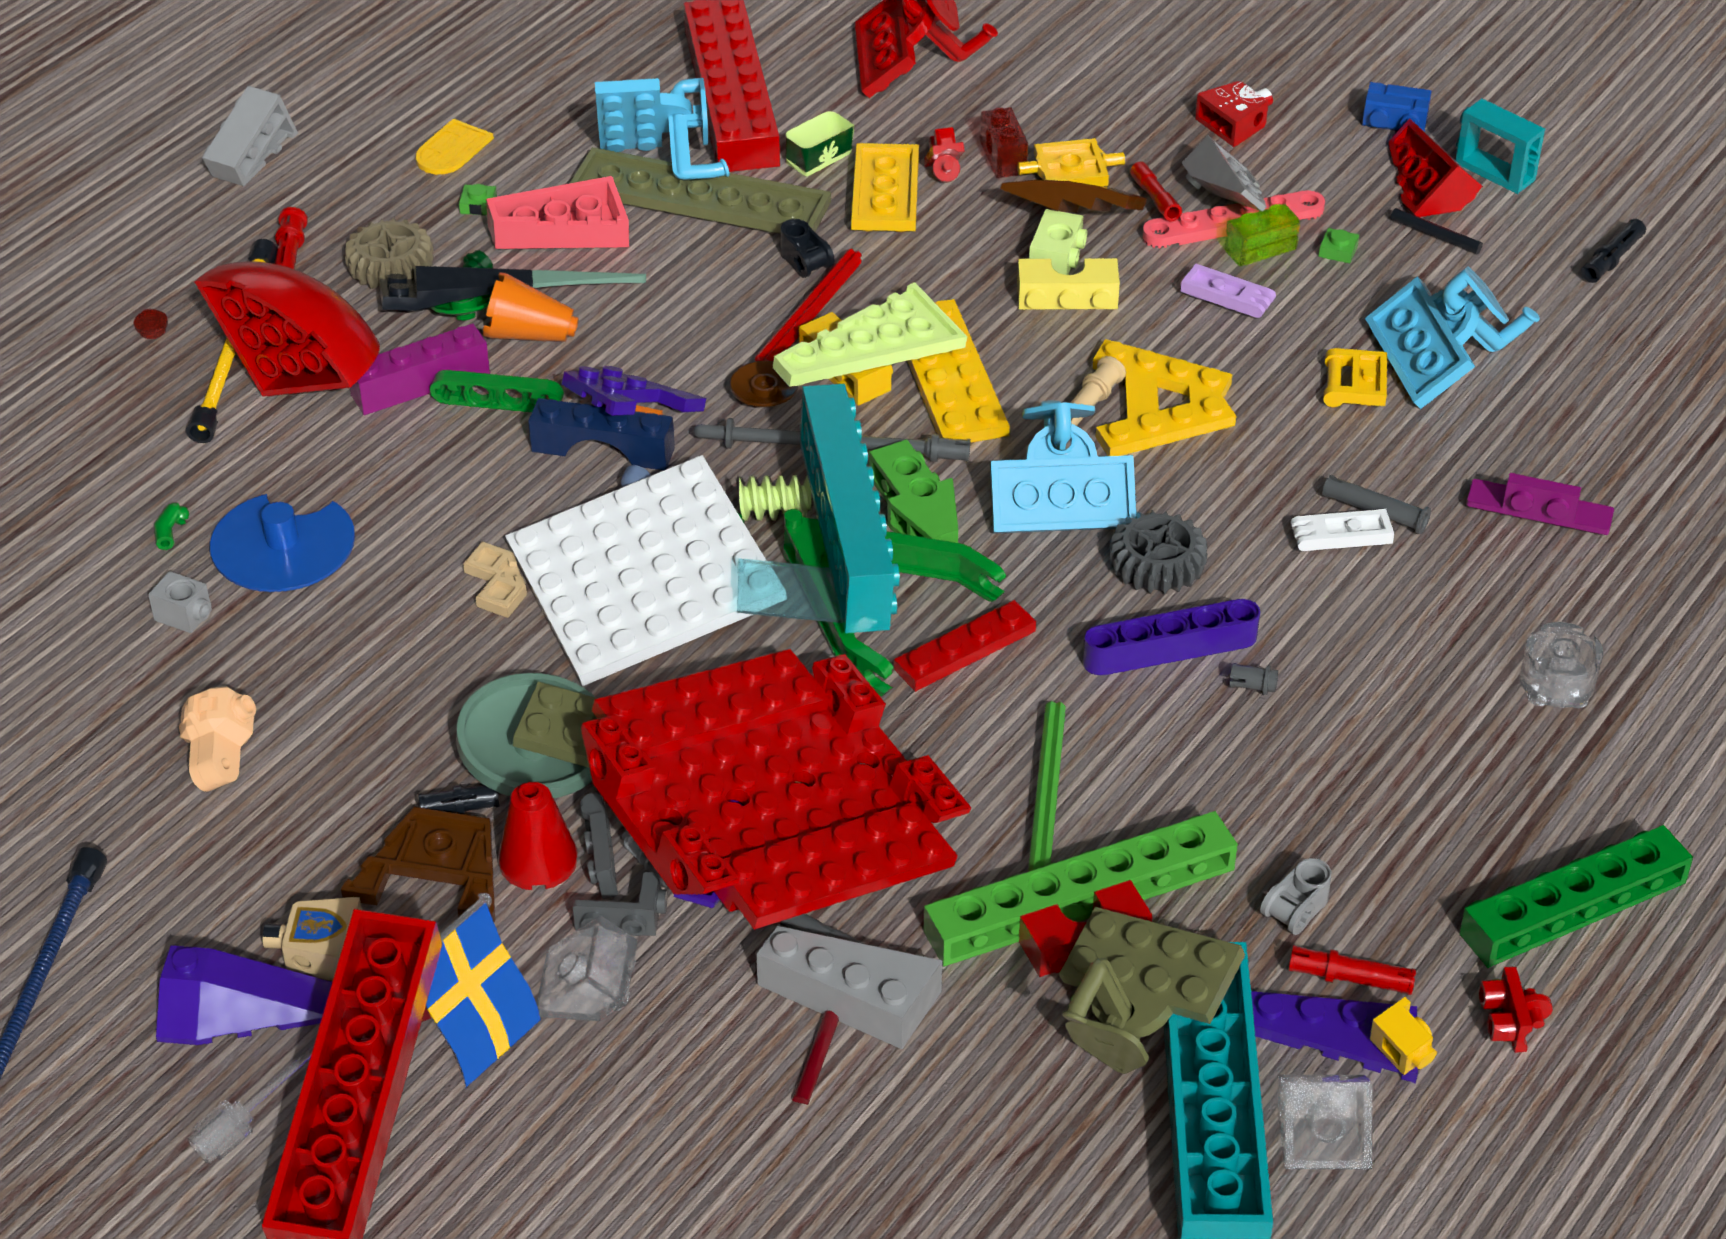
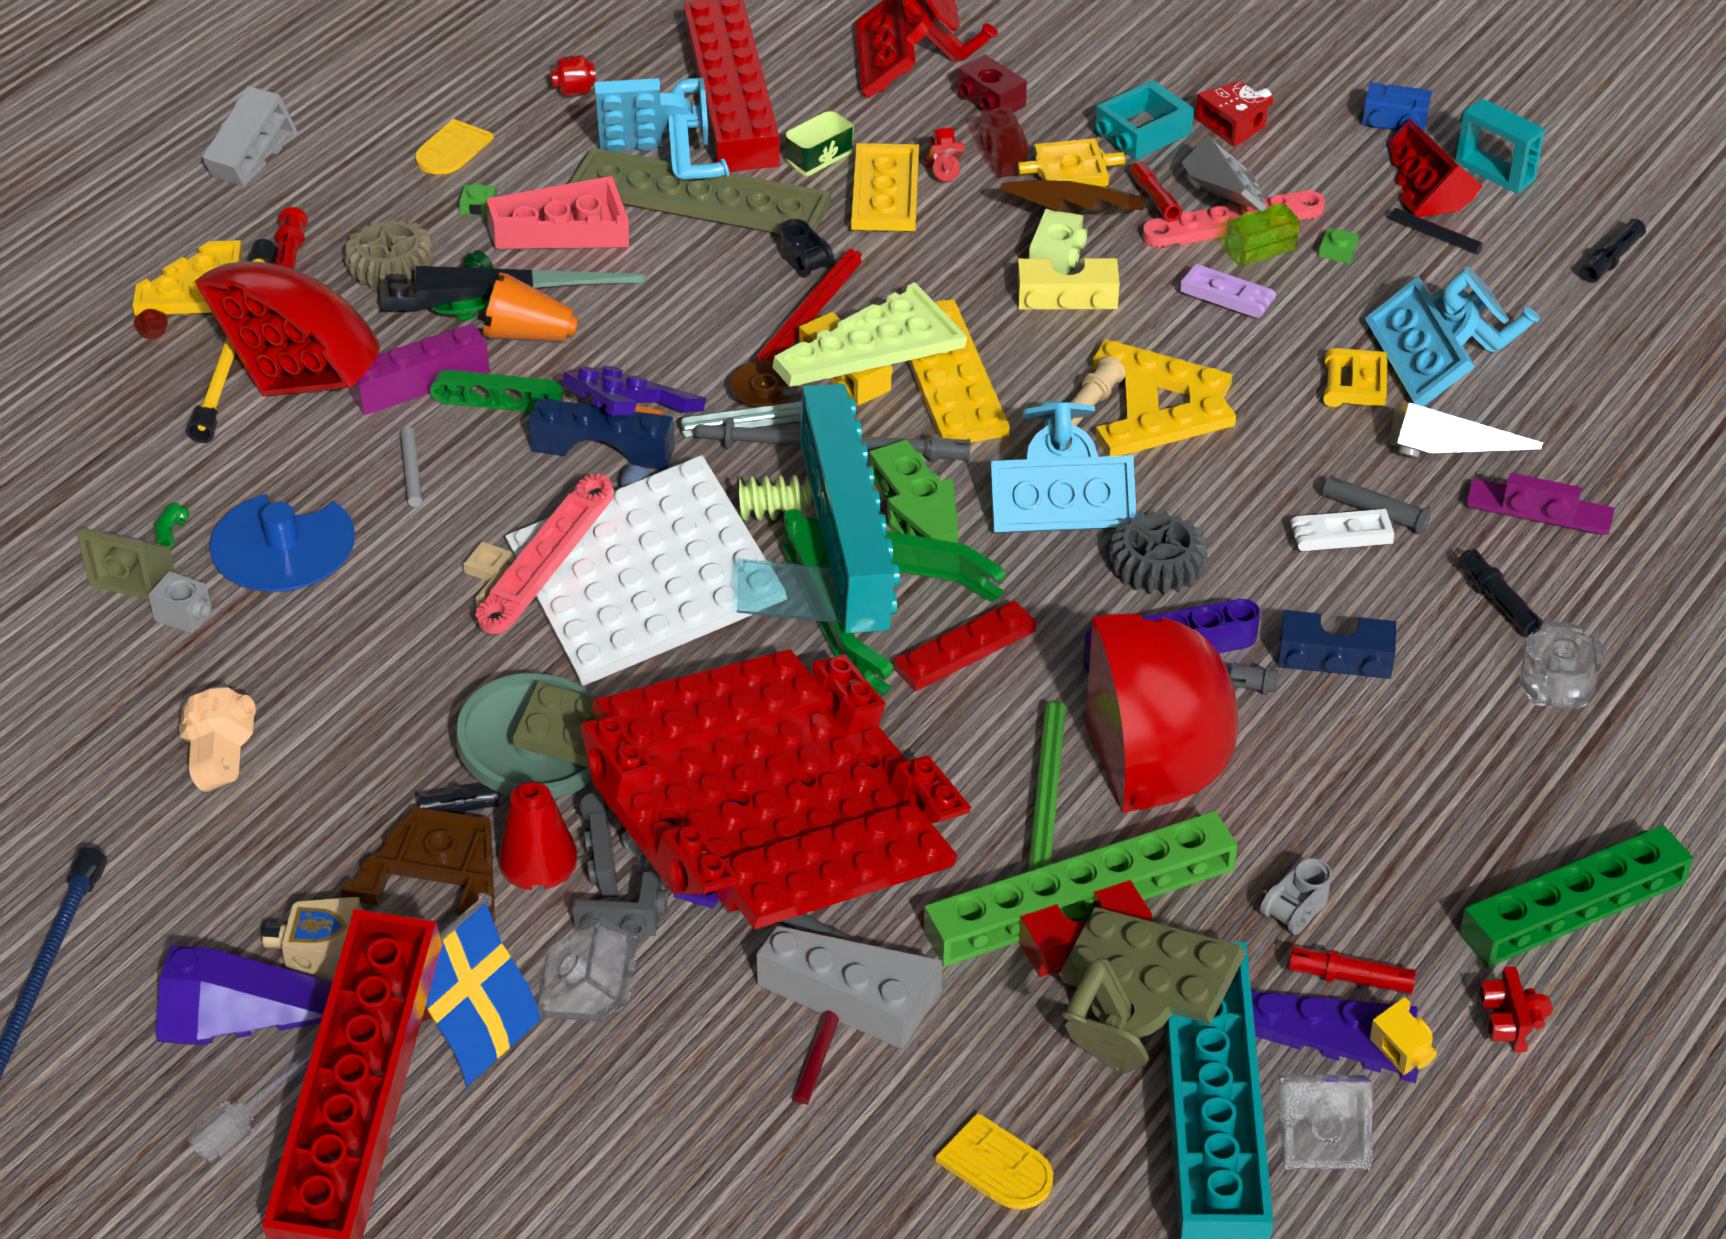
(123, 562): none -> olive slope
(175, 289): none -> yellow plate
(411, 467): none -> light grey bar
(544, 554): none -> coral plate
(573, 75): none -> red head
(749, 417): none -> axle
(991, 85): none -> dark red brick
(998, 1164): none -> yellow window
(1158, 709): none -> red brick
(1171, 113): none -> teal window
(1311, 648): none -> dark blue arch
(1434, 432): none -> wedge
(1490, 582): none -> black pin

